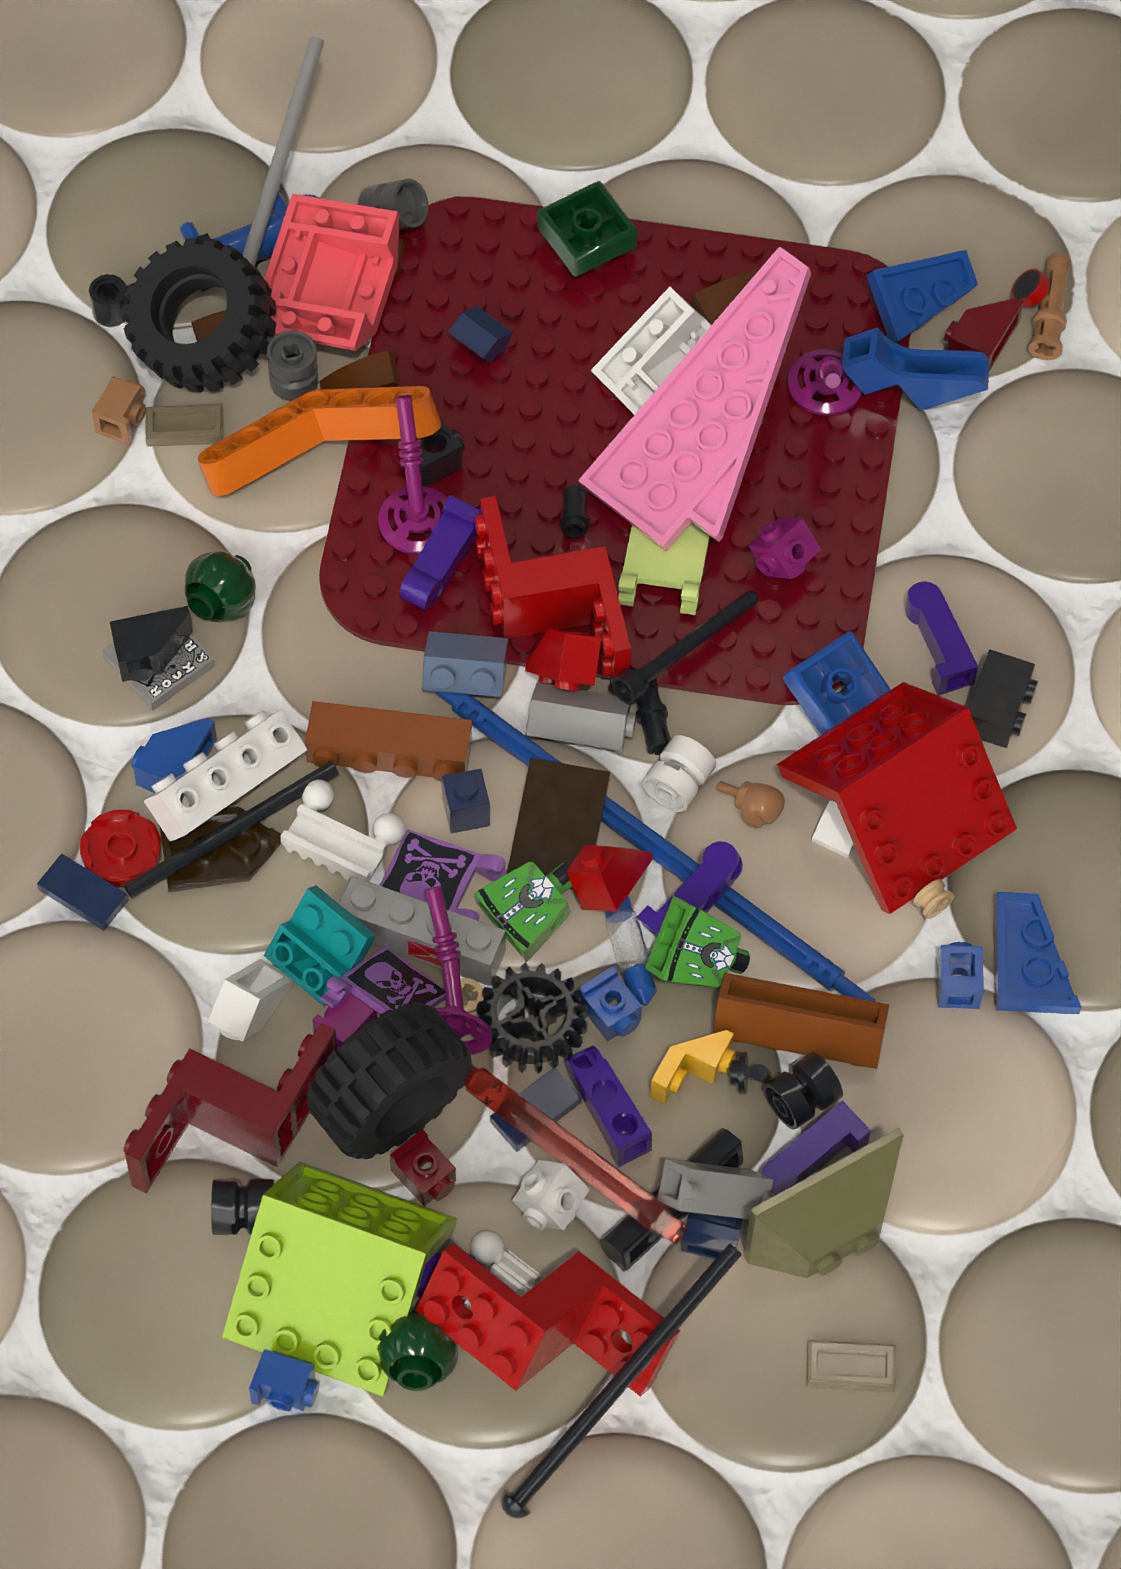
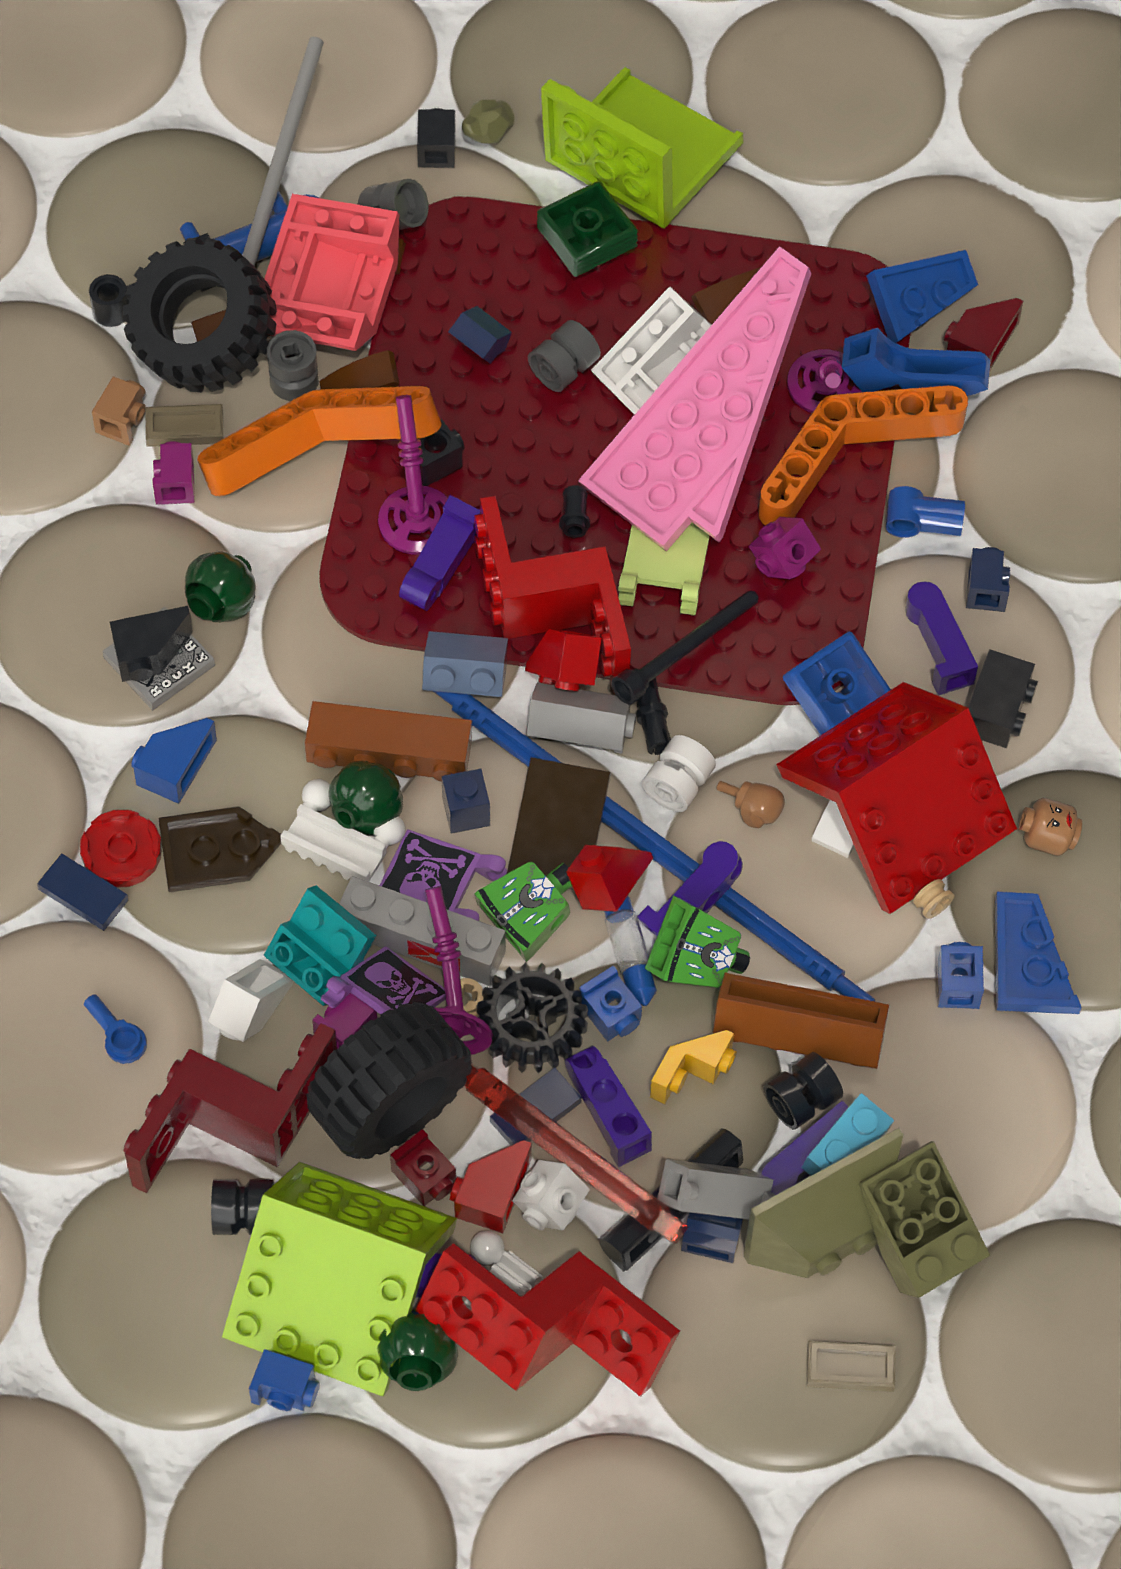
(123, 1040): none -> blue plate
(174, 474): none -> magenta brick
(225, 774): white brick -> none
(227, 831): black piece -> none
(365, 796): none -> dark green plant
(436, 138): none -> black brick
(488, 121): none -> olive rock
(490, 1185): none -> red slope
(515, 1503): black bar -> none
(568, 352): none -> dark grey wheel
(636, 143): none -> lime bracket
(742, 1073): black plate -> none
(854, 1130): none -> medium azure brick
(912, 512): none -> blue piece
(921, 1222): none -> olive slope
(937, 410): none -> orange beam
(987, 580): none -> dark blue brick
(1030, 287): tile -> none
(1050, 318): medium nougat pin -> none
(1050, 826): none -> medium nougat head

